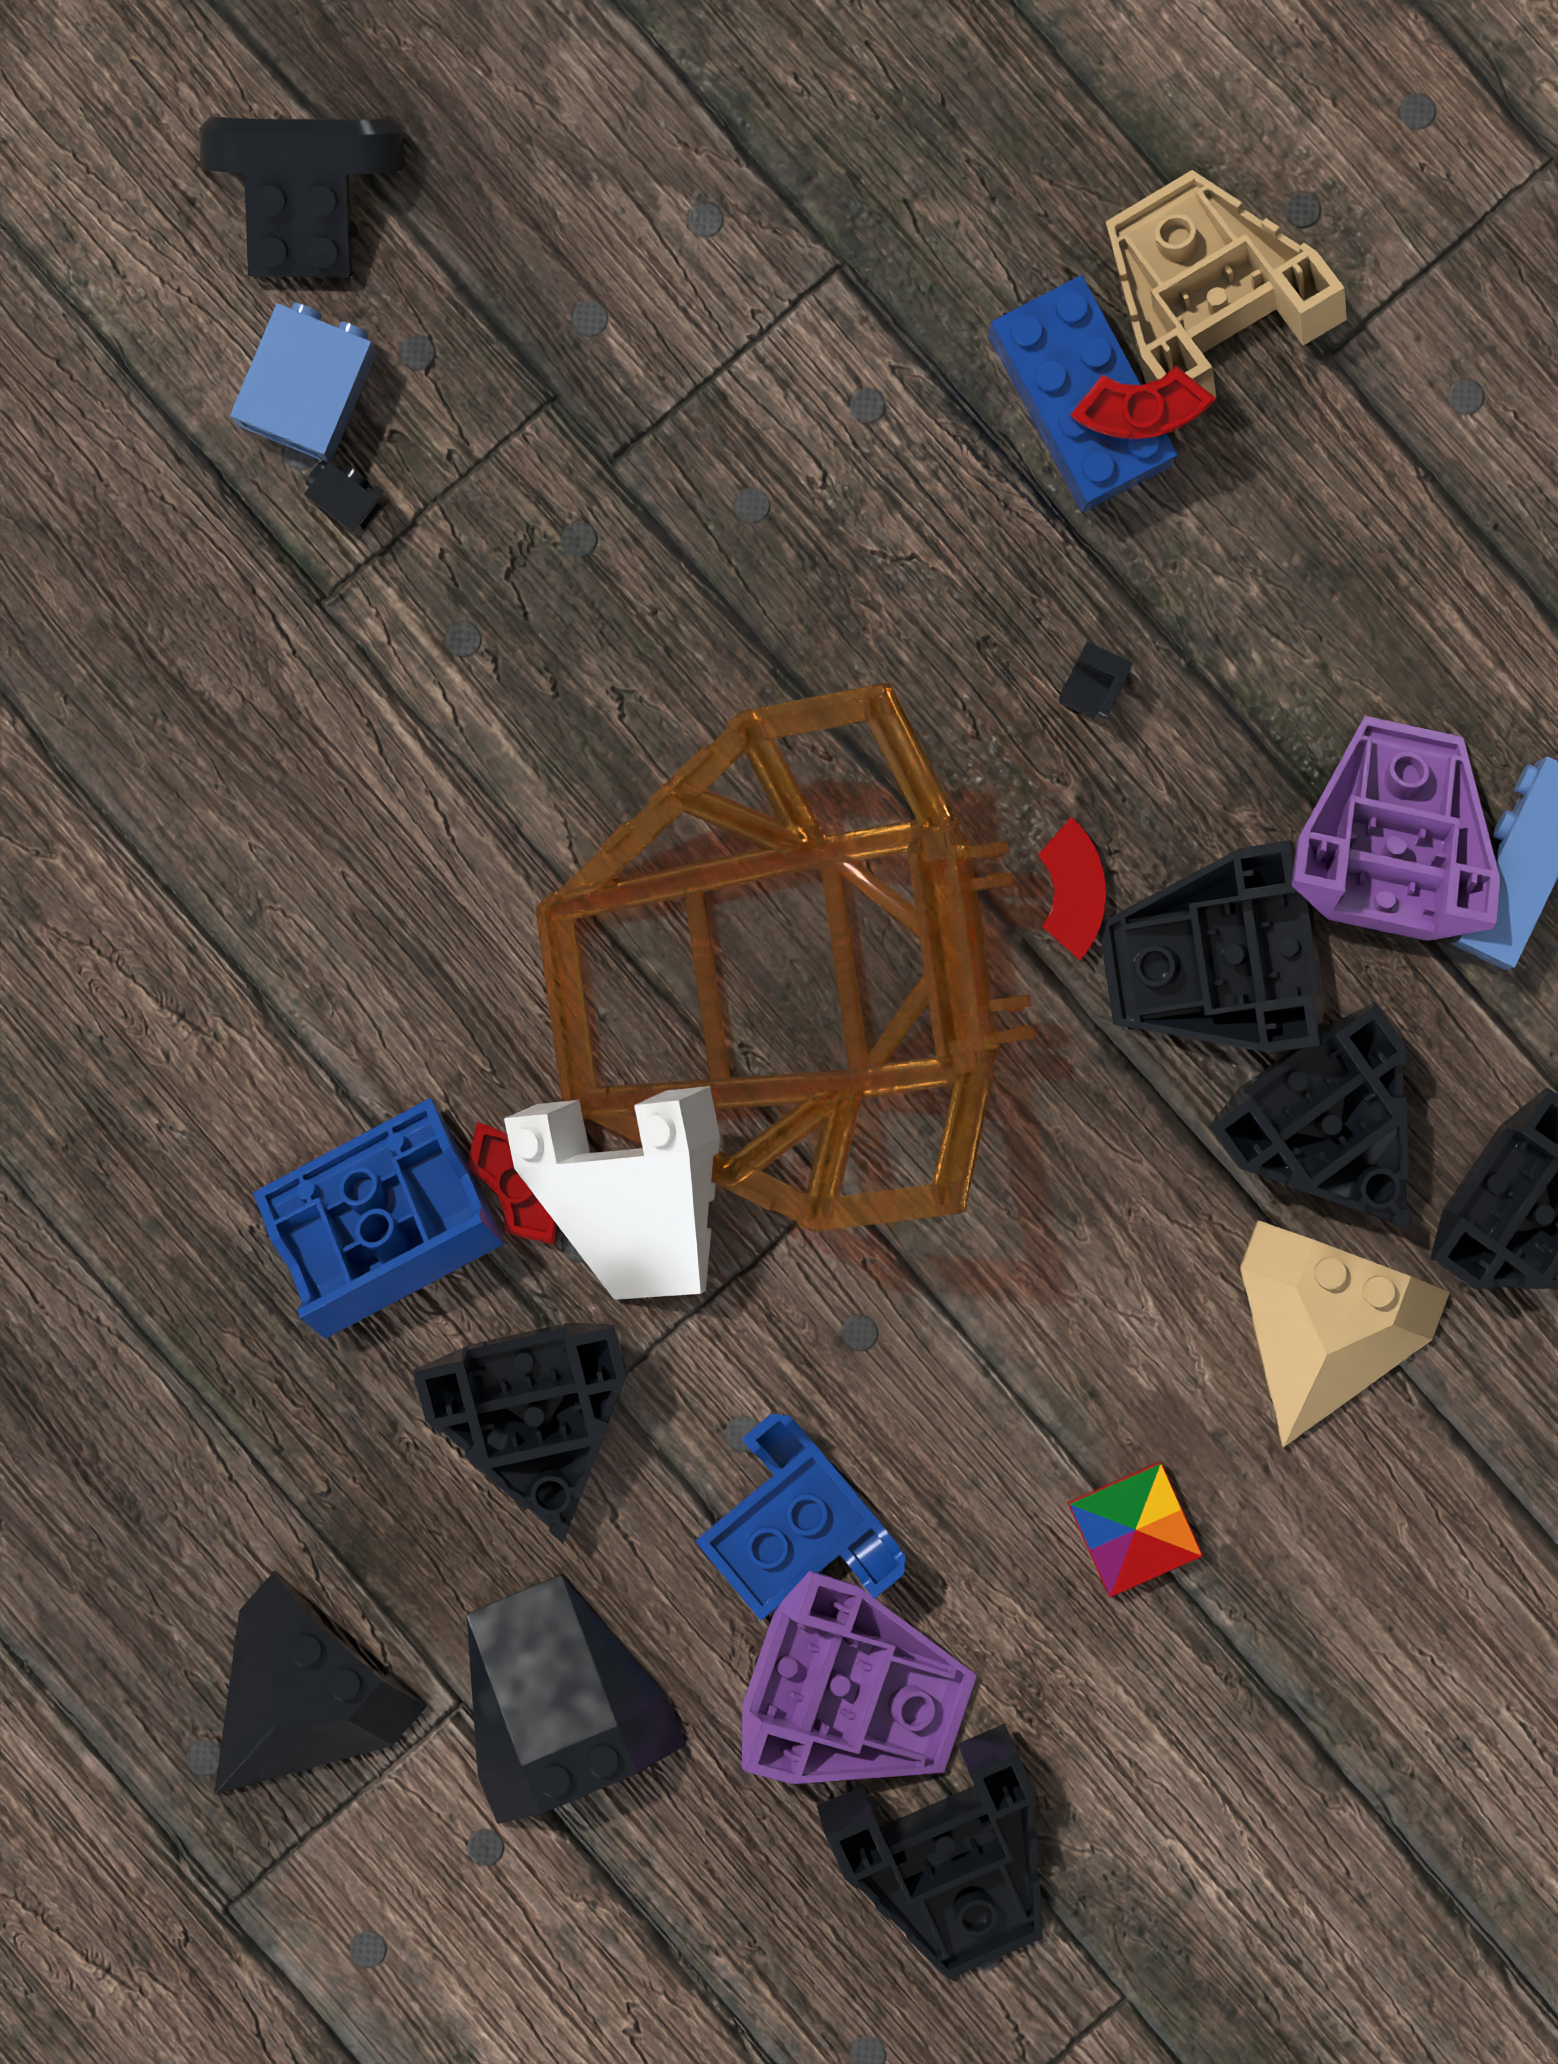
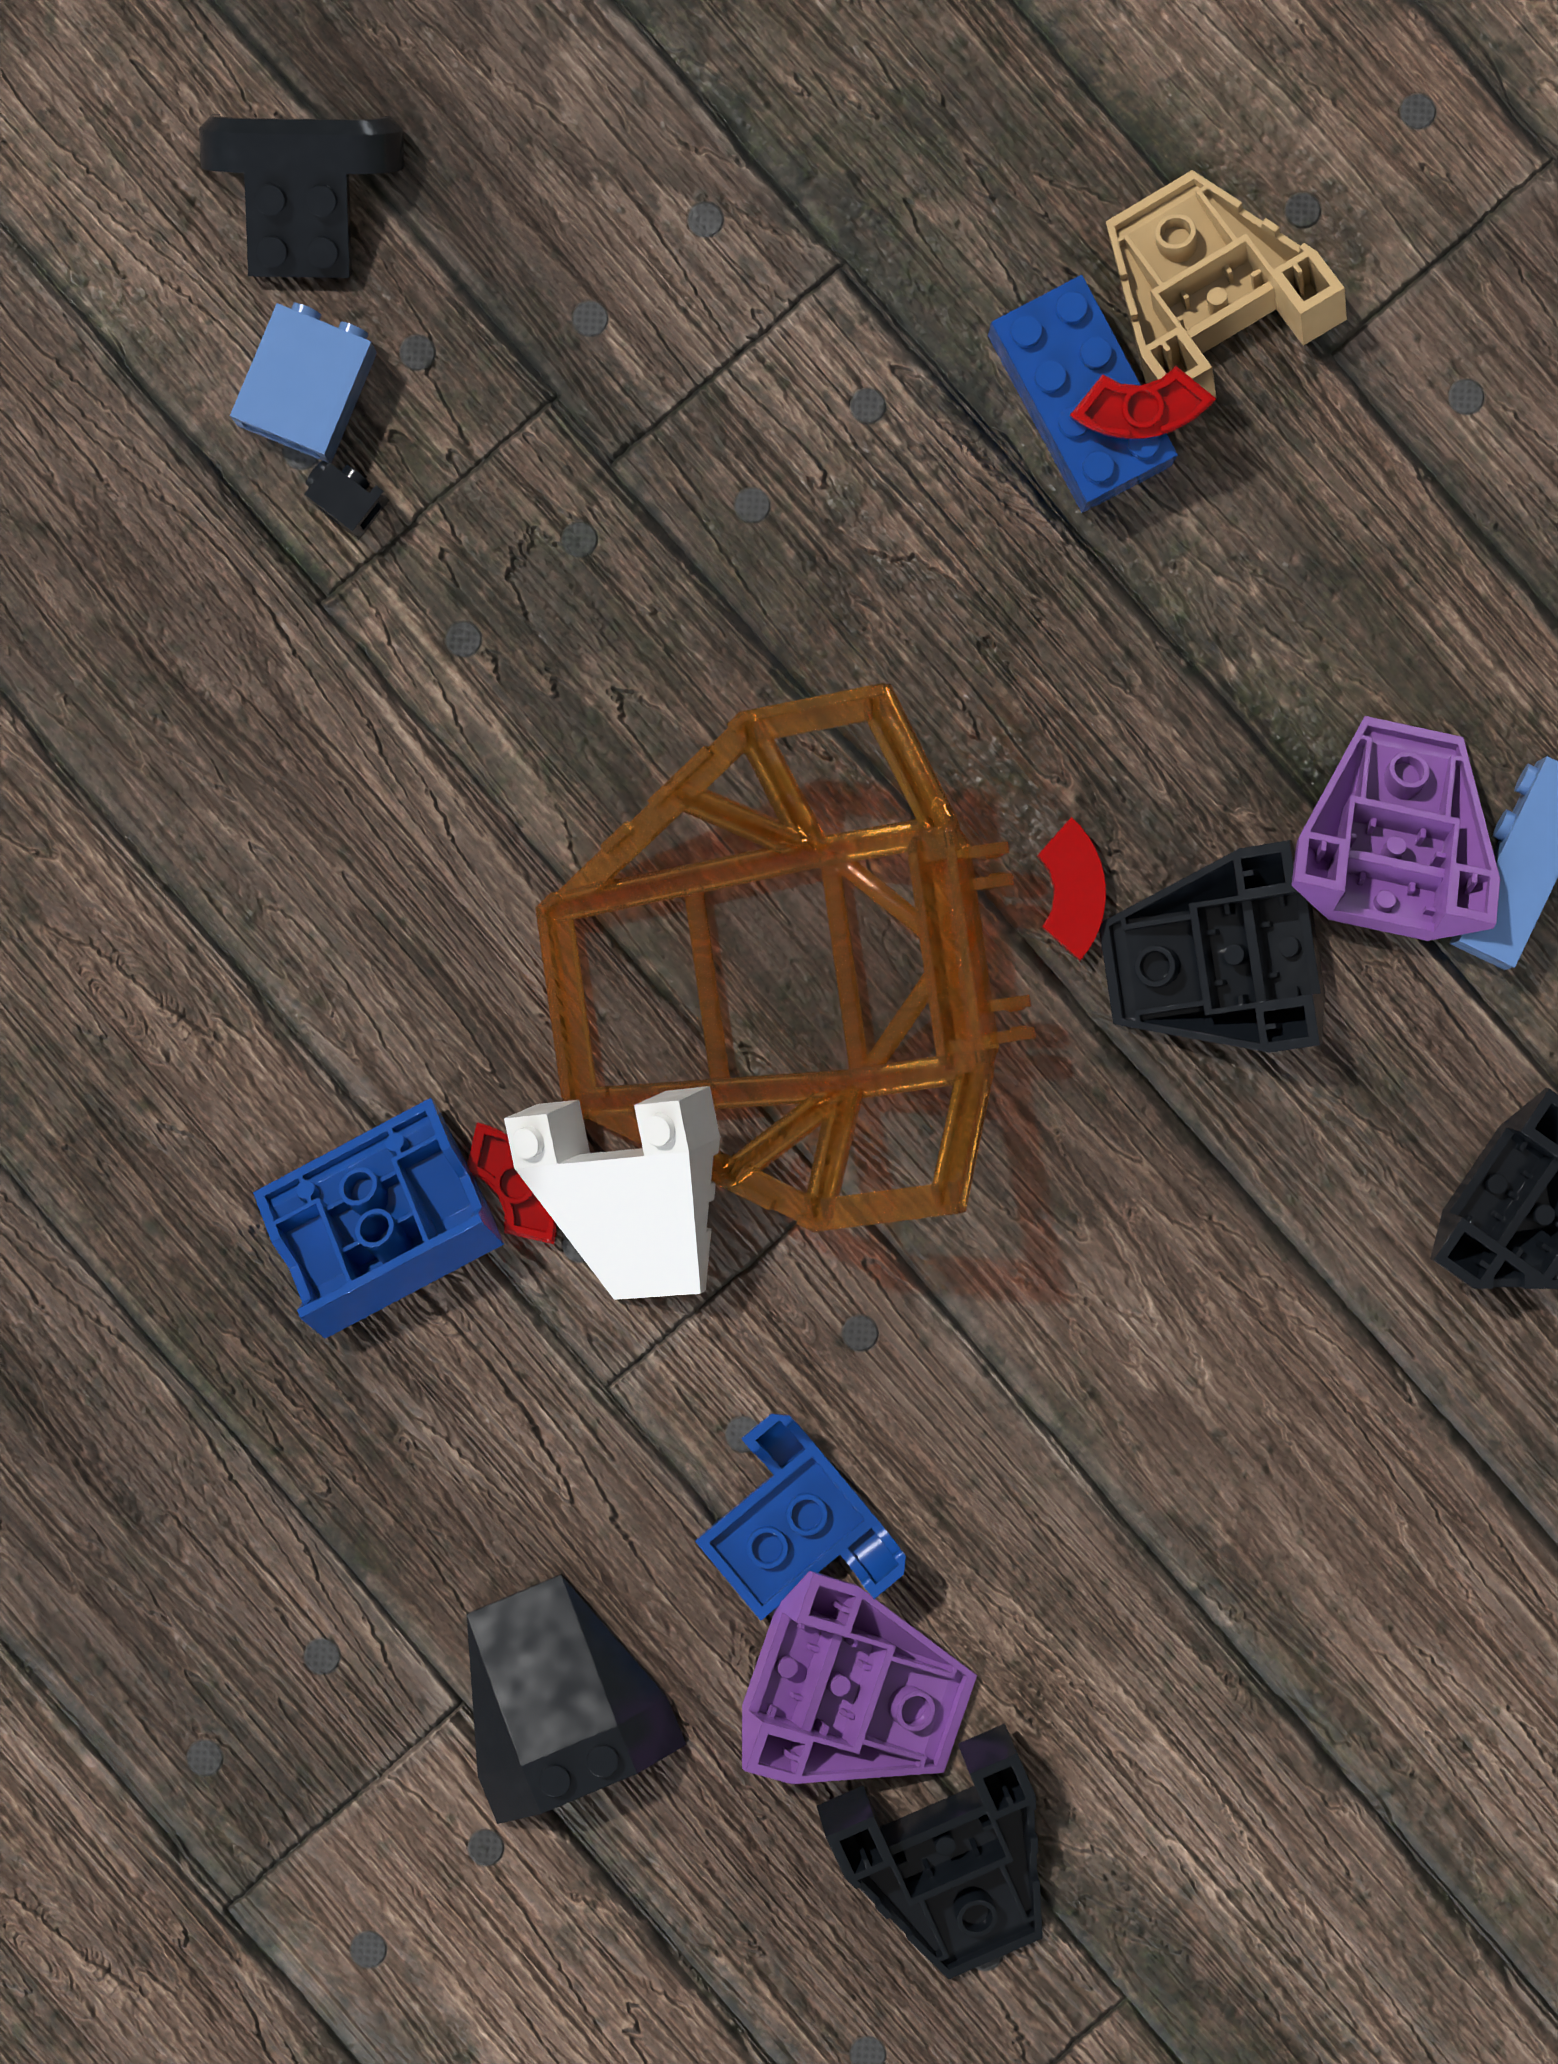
(301, 1694): black wedge -> none
(530, 1410): black wedge -> none
(1094, 682): black panel -> none
(1134, 1528): tile -> none
(1329, 1322): tan wedge -> none
(1330, 1118): black wedge -> none

